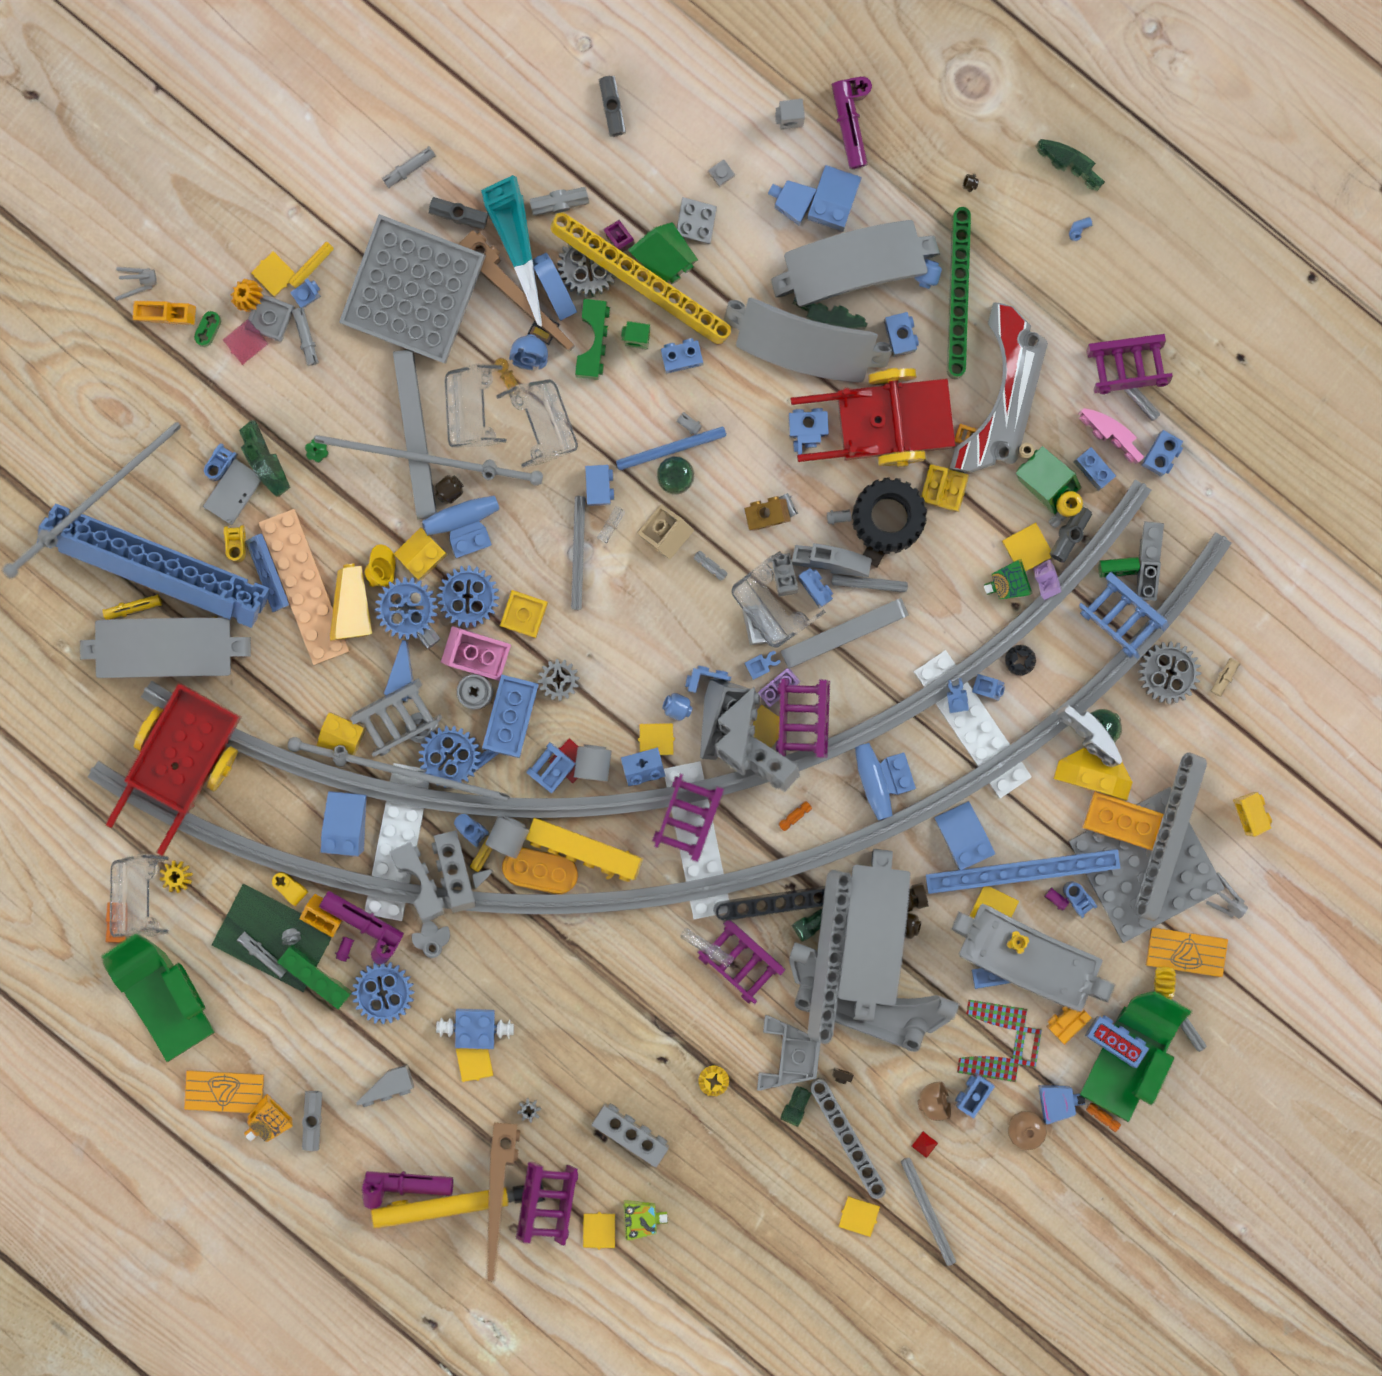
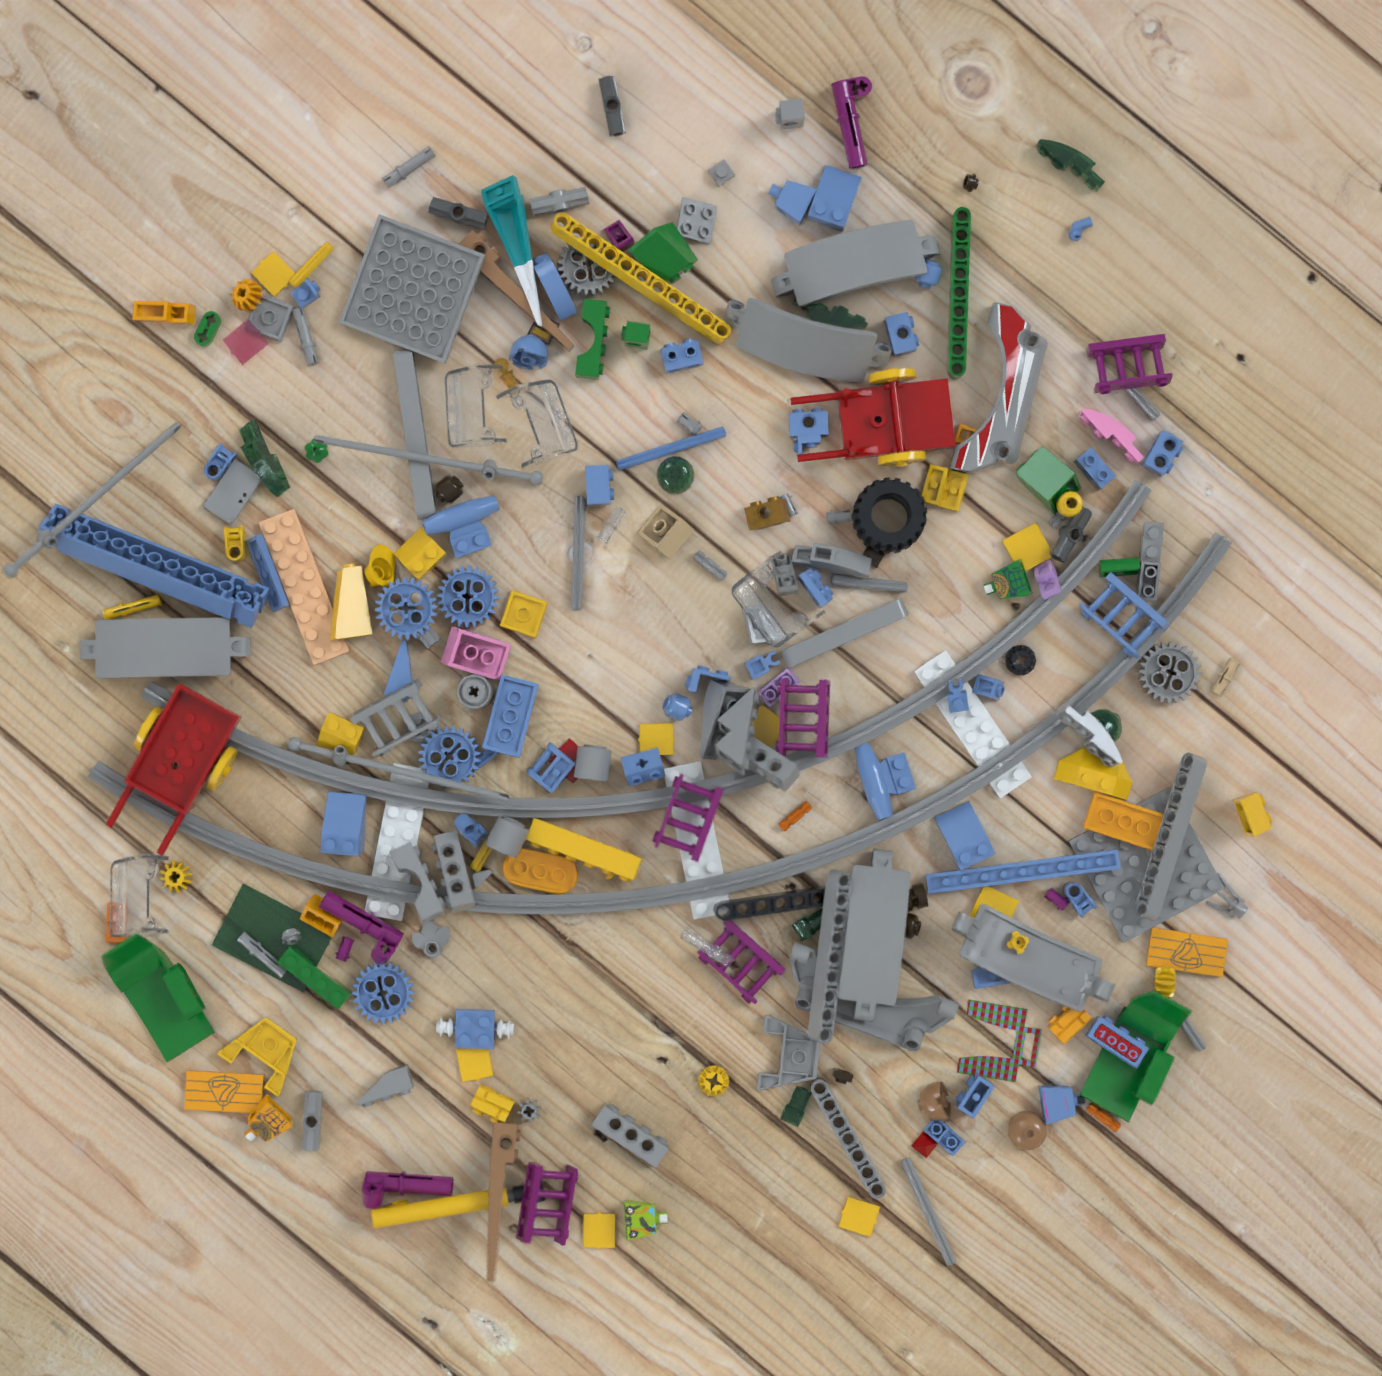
(145, 276): light grey plant -> none
(270, 1045): none -> yellow wing
(292, 890): yellow piece -> none
(492, 1104): none -> yellow brick
(550, 680): light grey gear -> none
(944, 1136): none -> medium blue slope
(1029, 447): tan pin -> none

